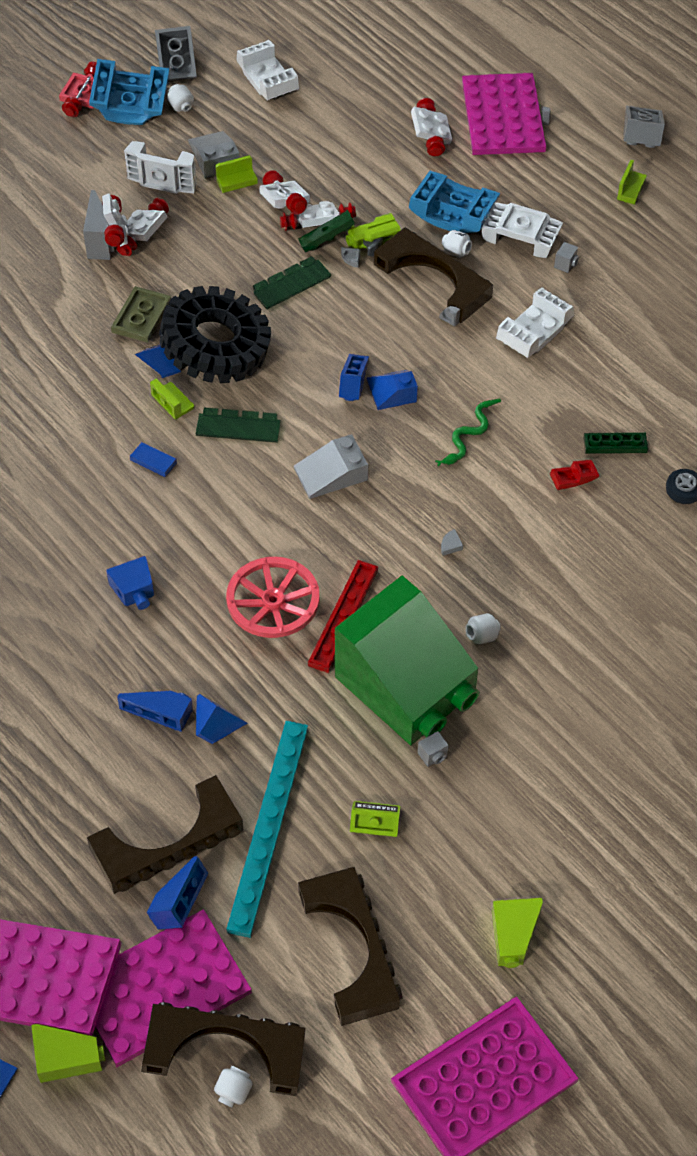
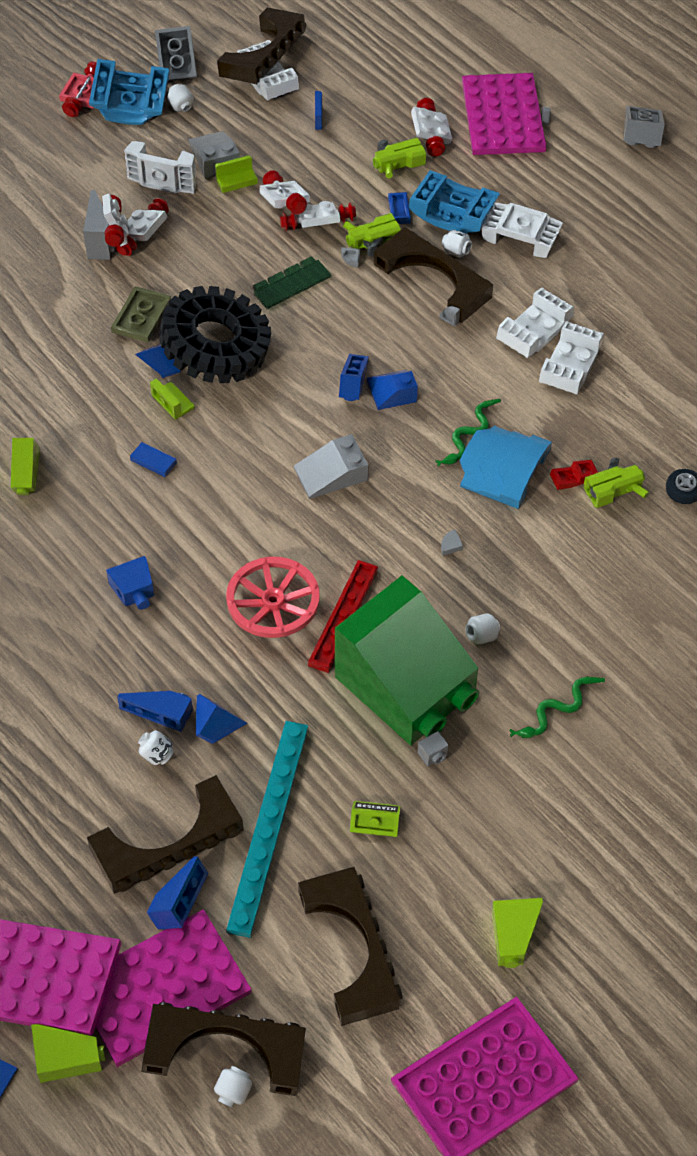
(24, 465): none -> lime slope
(155, 747): none -> white head
(232, 426): clear green windscreen -> none
(254, 65): none -> dark brown arch
(318, 110): none -> blue tile
(326, 231): dark green tile -> none
(398, 155): none -> lime piece
(399, 207): none -> blue tile
(502, 464): none -> dark azure slope
(529, 732): none -> green animal
(566, 257): light grey plate -> none
(572, 358): none -> white plate
(613, 483): none -> lime piece
(615, 443): dark green tile -> none
(630, 185): lime panel -> none

